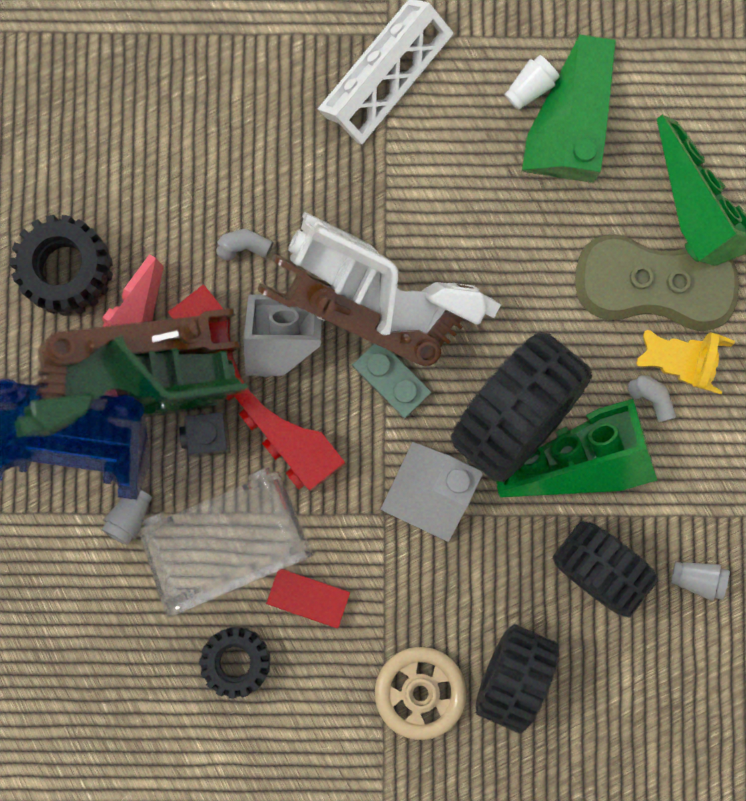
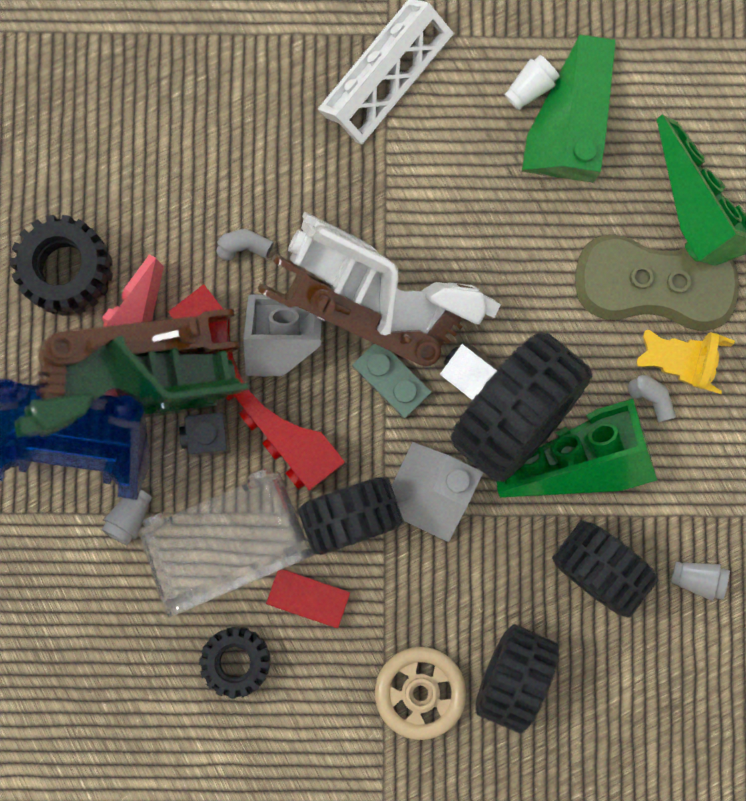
(350, 515): none -> black tyre
(468, 369): none -> brick

